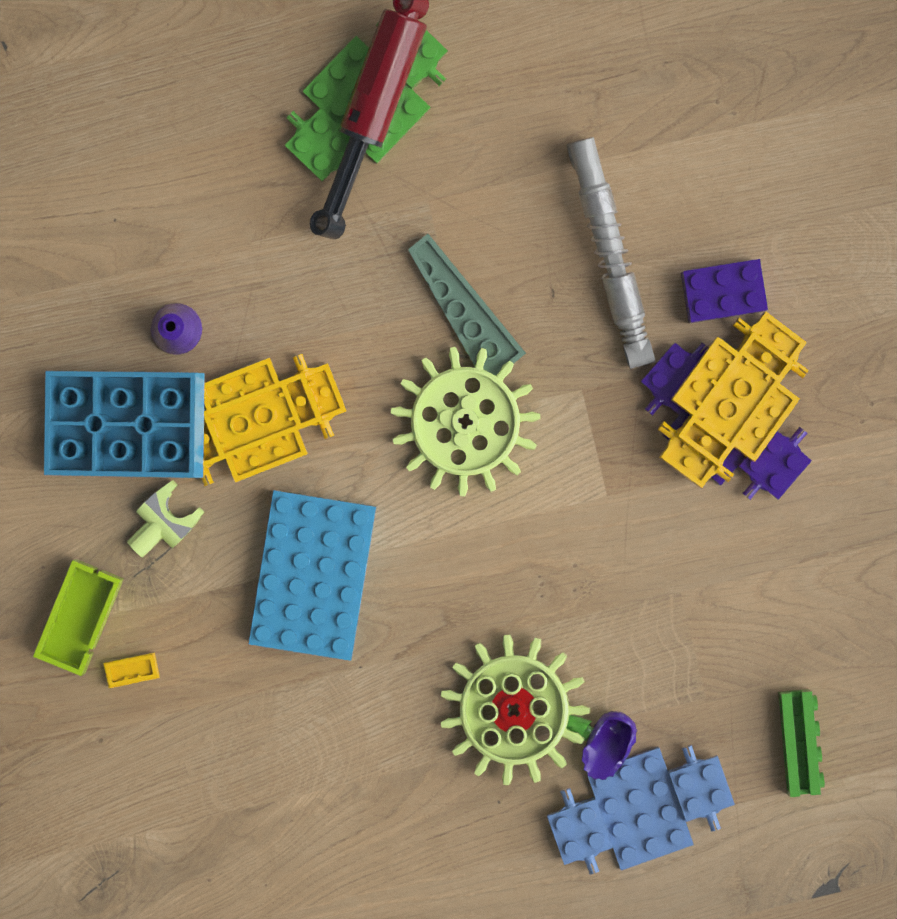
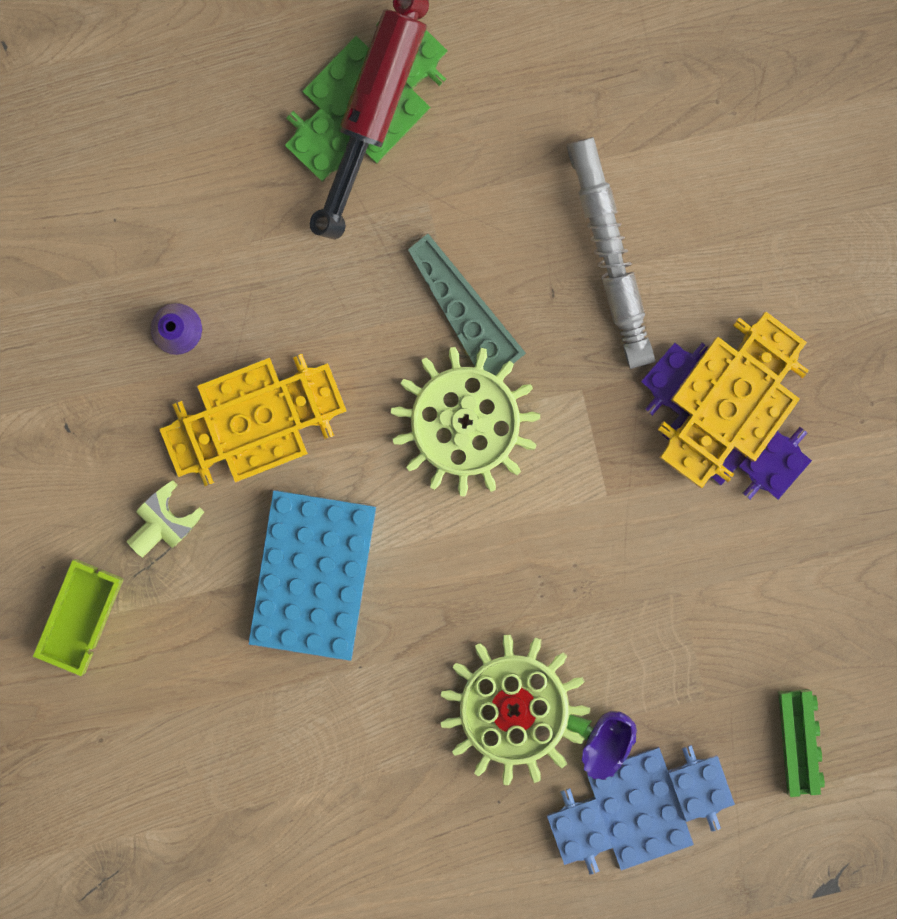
(124, 424): dark azure brick -> none
(131, 670): yellow plate -> none
(724, 291): dark purple brick -> none

